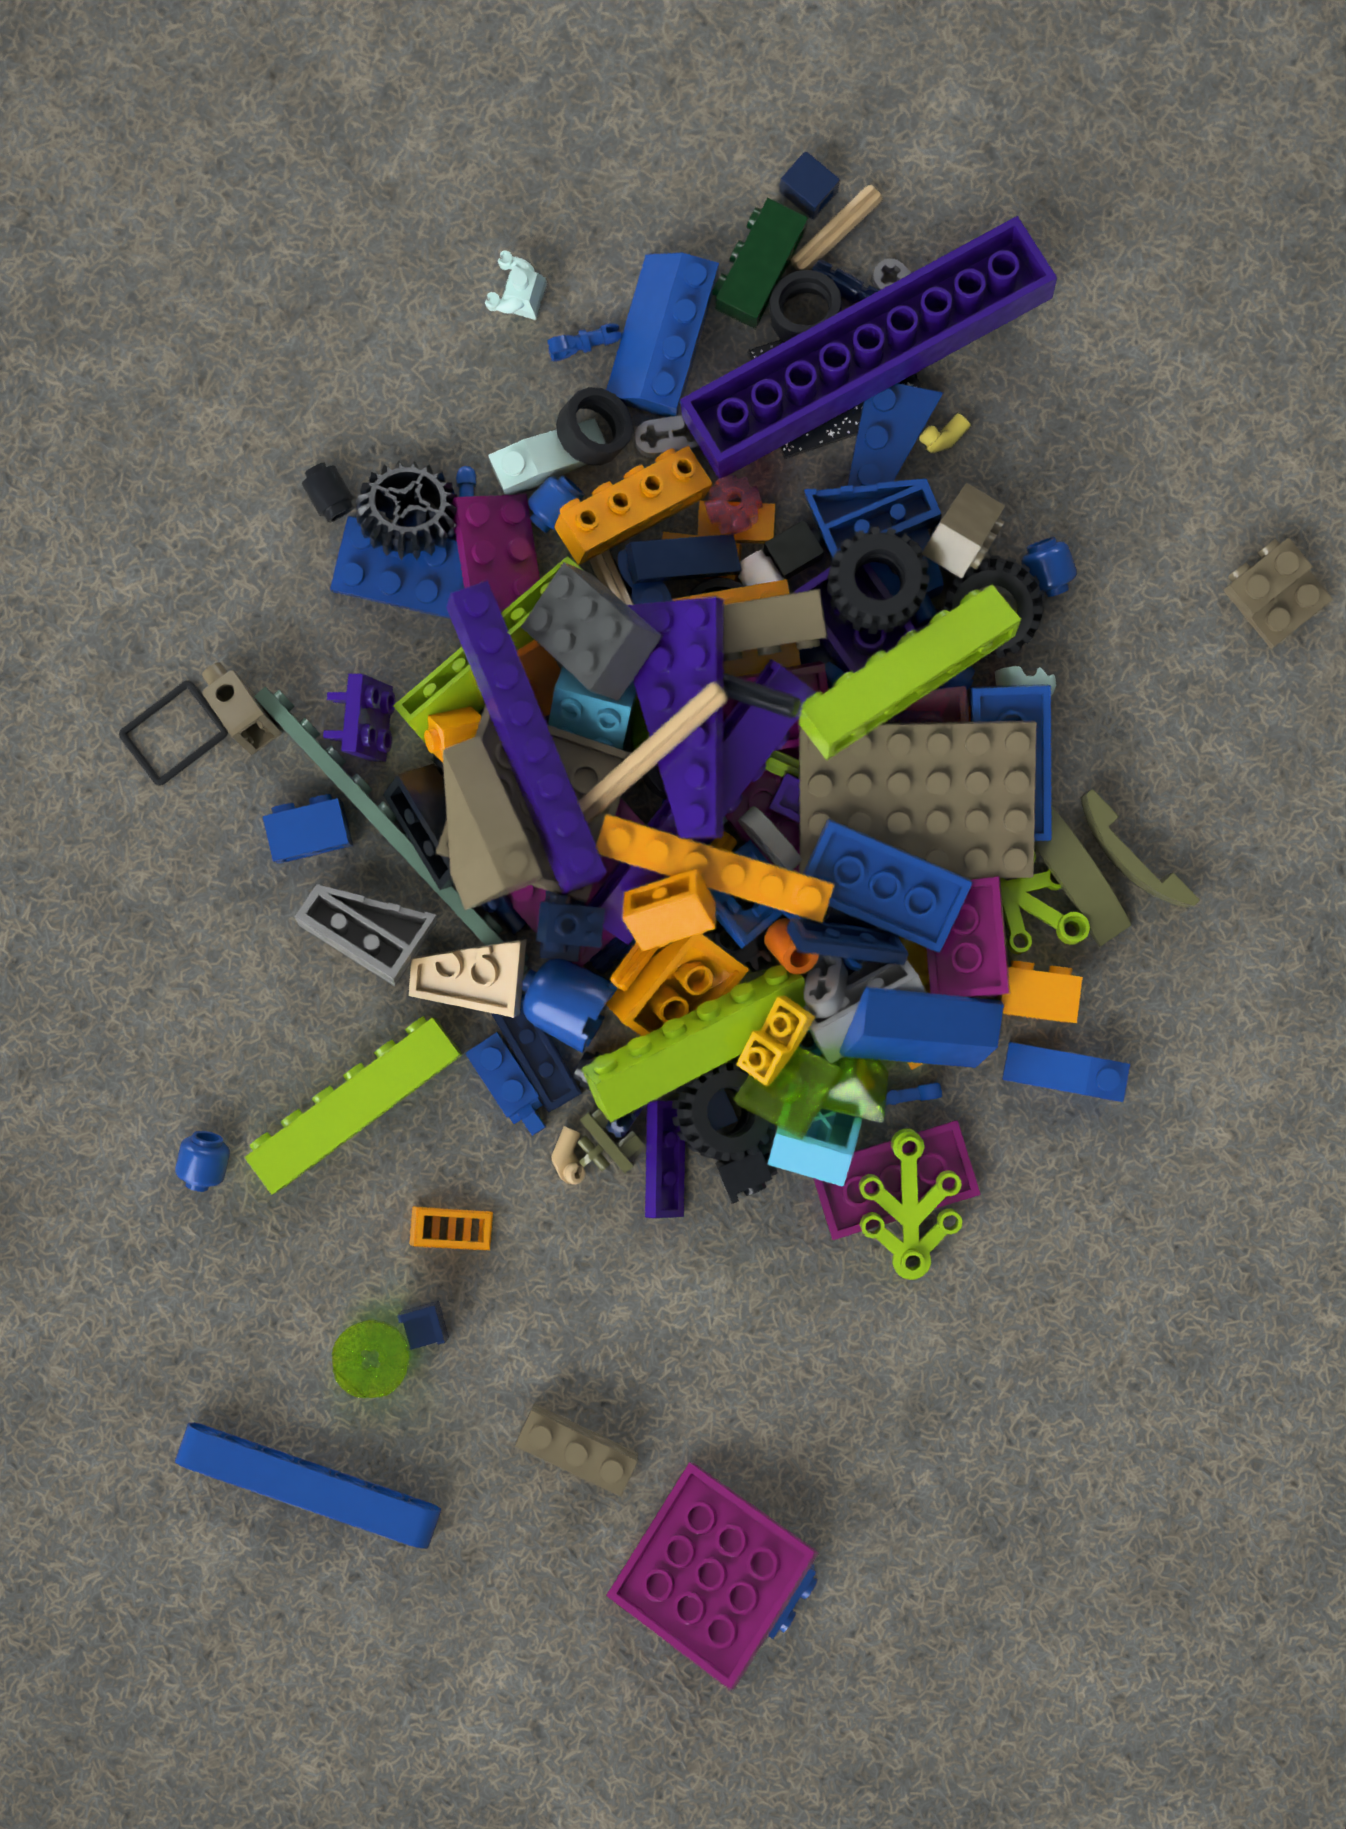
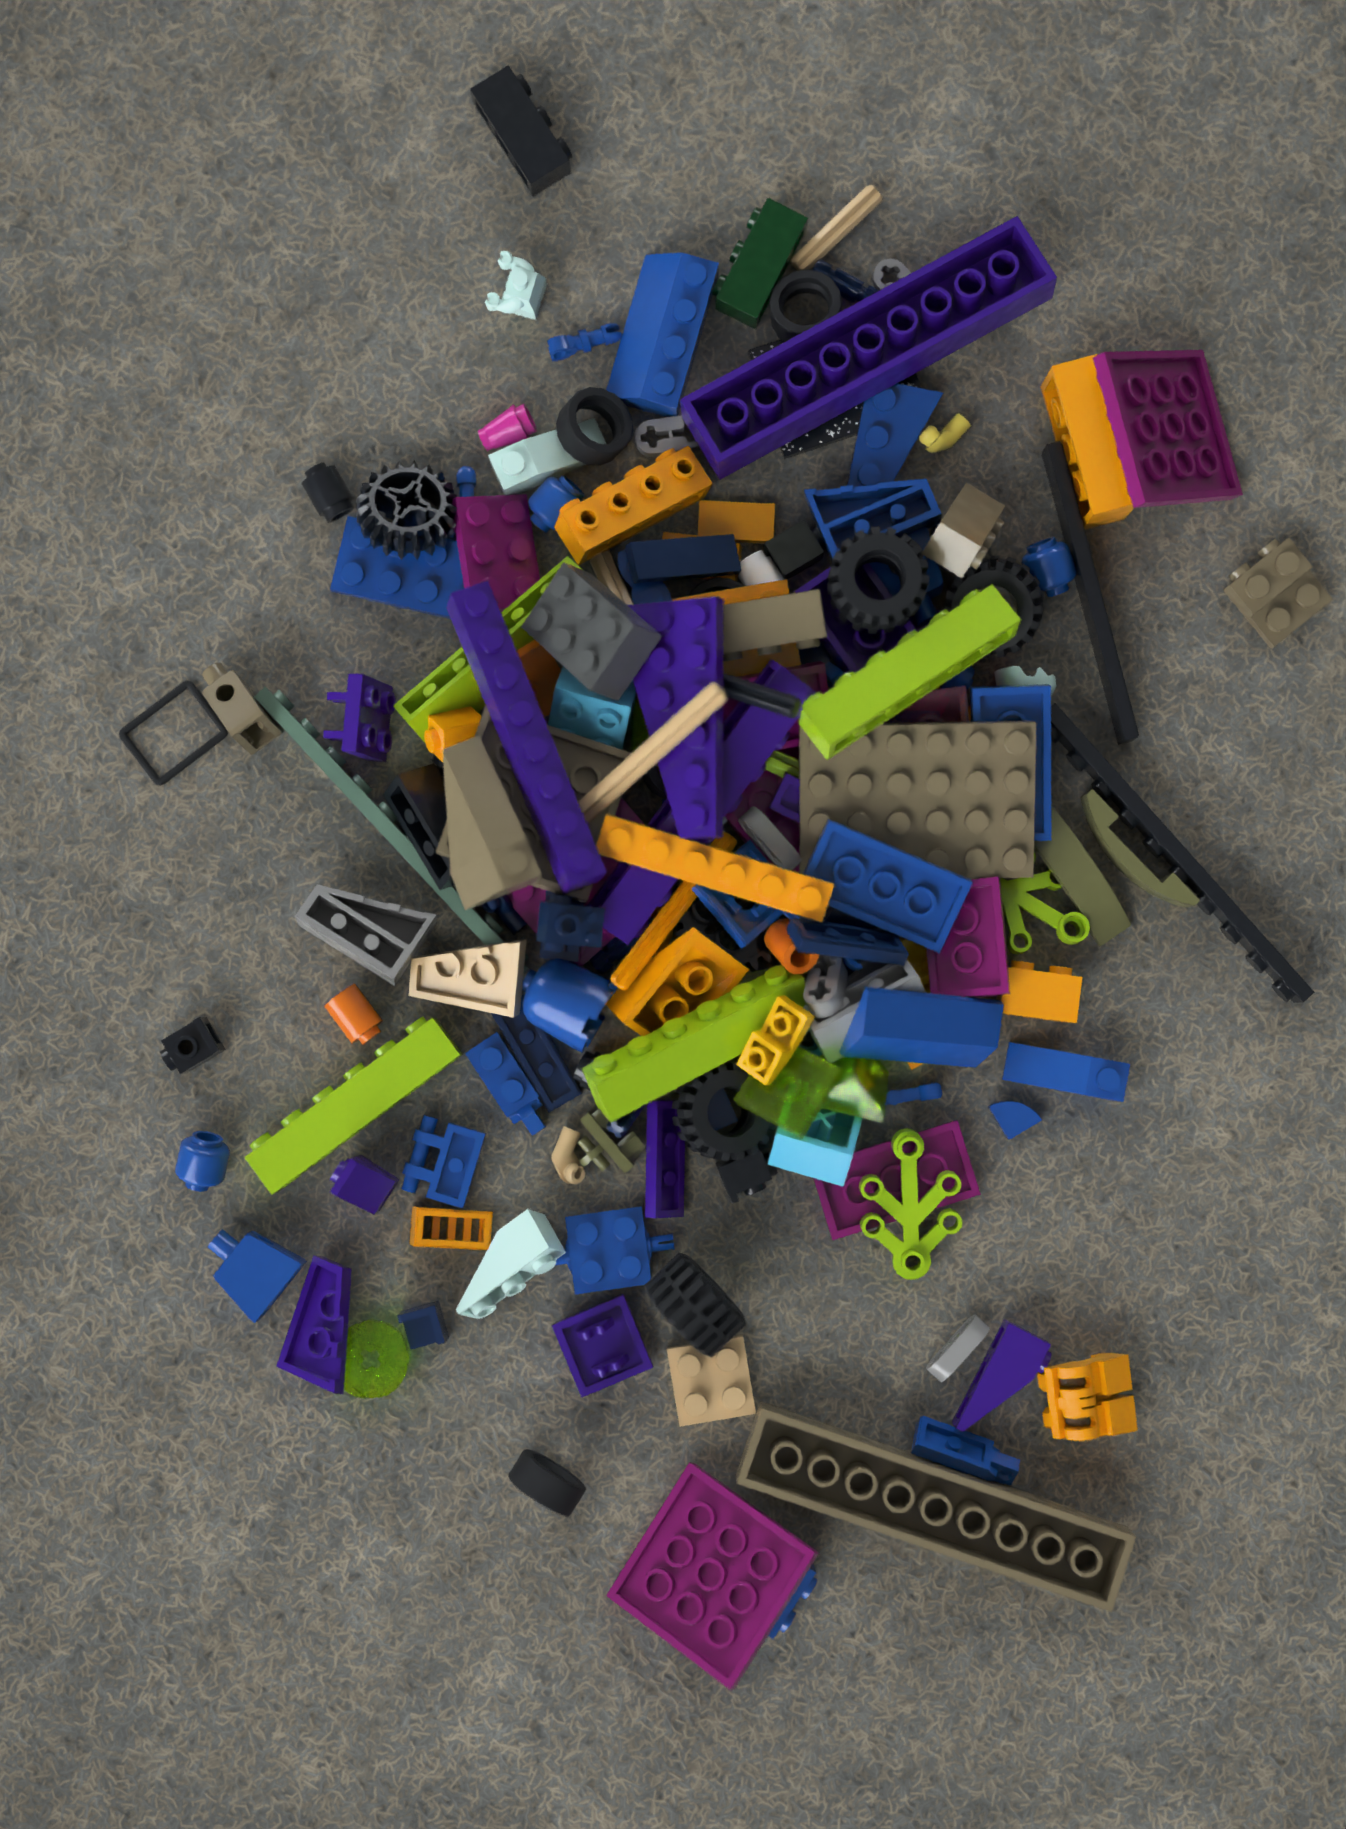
(205, 1046): none -> black brick
(254, 1270): none -> blue torso
(307, 829): blue brick -> none
(308, 1485): blue beam -> none
(319, 1327): none -> dark purple wing
(354, 1015): none -> orange brick
(363, 1183): none -> dark purple slope
(454, 1166): none -> blue plate
(508, 428): none -> dark pink cone
(514, 1256): none -> light aqua slope
(522, 129): none -> black brick
(547, 1482): none -> black tyre
(577, 1450): dark tan brick -> none
(602, 1345): none -> dark purple plate
(610, 1250): none -> blue plate
(669, 910): light orange brick -> none
(695, 1305): none -> black tyre
(711, 1386): none -> tan plate
(733, 518): clear pink brick -> none
(809, 185): dark blue panel -> none
(935, 1506): none -> dark tan brick
(957, 1348): none -> light grey beam
(963, 1451): none -> blue hinge
(1006, 1368): none -> dark purple slope
(1013, 1117): none -> blue tile
(1082, 426): none -> light orange brick
(1086, 1399): none -> light orange hips
(1090, 593): none -> black tile
(1163, 843): none -> black plate
(1167, 427): none -> magenta plate

